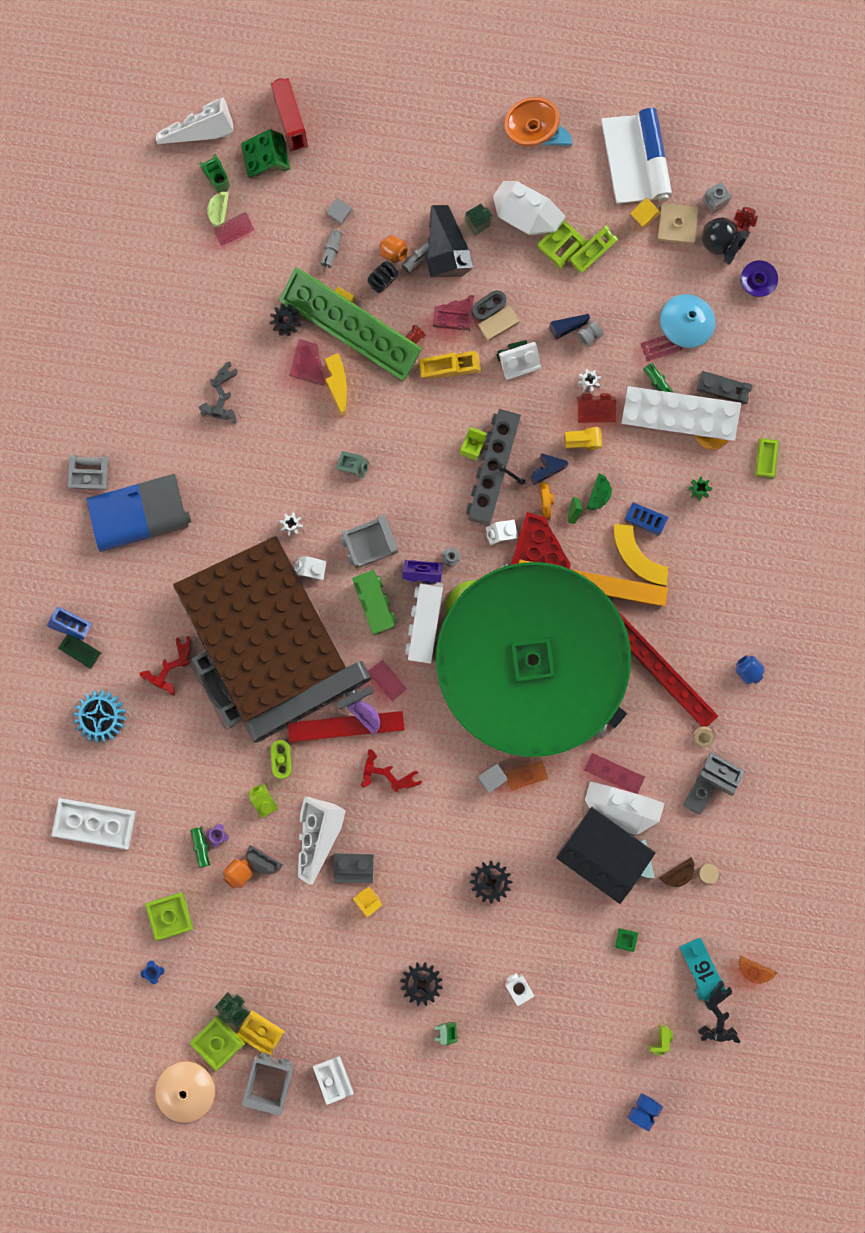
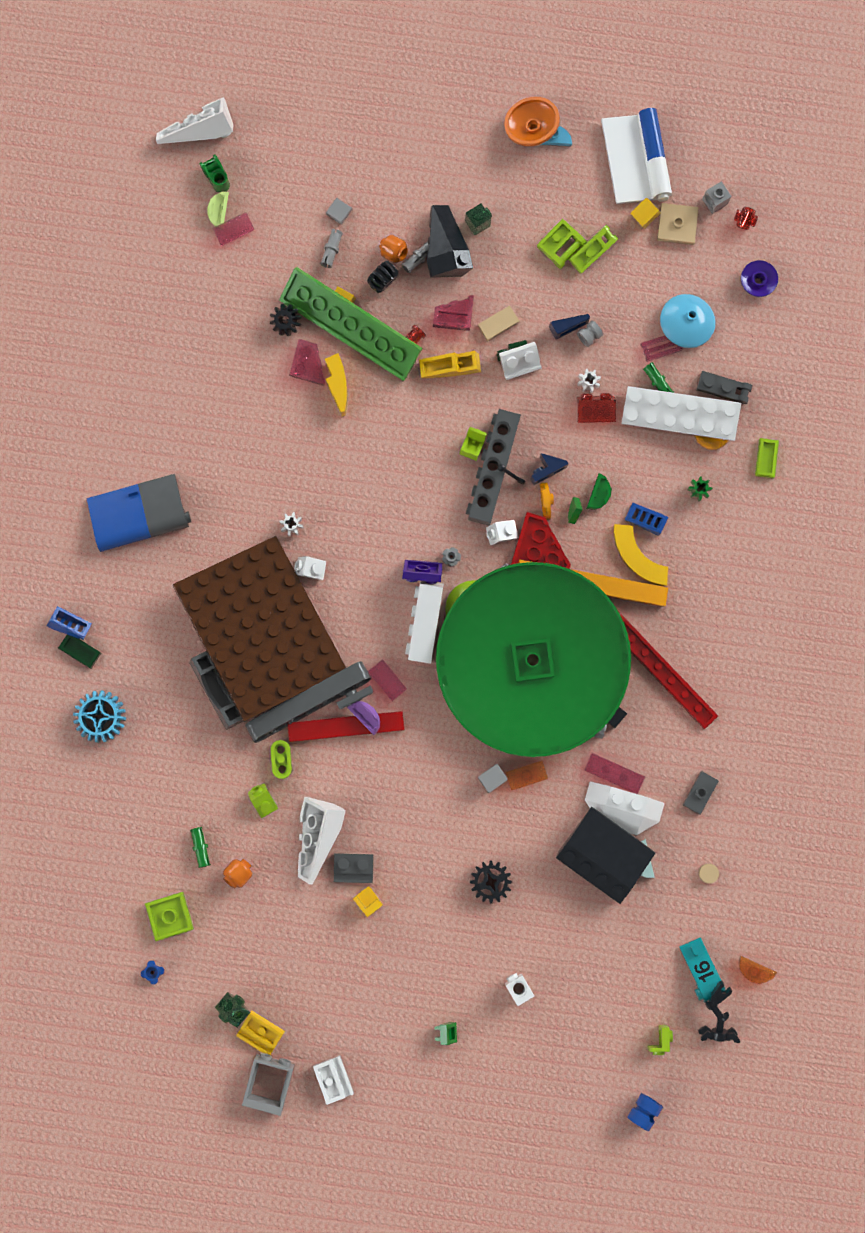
(88, 478): light grey plate -> none
(93, 823): white tile -> none
(183, 651): red piece -> none
(193, 1080): light nougat dish -> none
(217, 840): medium lavender plate -> none
(217, 1043): lime tile -> none
(218, 411): dark grey piece -> none
(261, 861): dark grey plate -> none
(265, 152): green bracket -> none
(289, 114): slope -> none
(352, 464): sand green bracket -> none
(369, 542): light grey panel -> none
(374, 602): bright green wedge -> none
(405, 782): red piece -> none
(428, 978): black gear -> none
(488, 305): dark grey plate -> none
(526, 209): white wedge -> none
(589, 438): yellow piece -> none
(626, 939): green tile -> none
(680, 874): reddish brown plate -> none
(703, 736): tan tile -> none
(721, 774): plate -> none
(722, 238): black tile -> none
(750, 669): blue head -> none

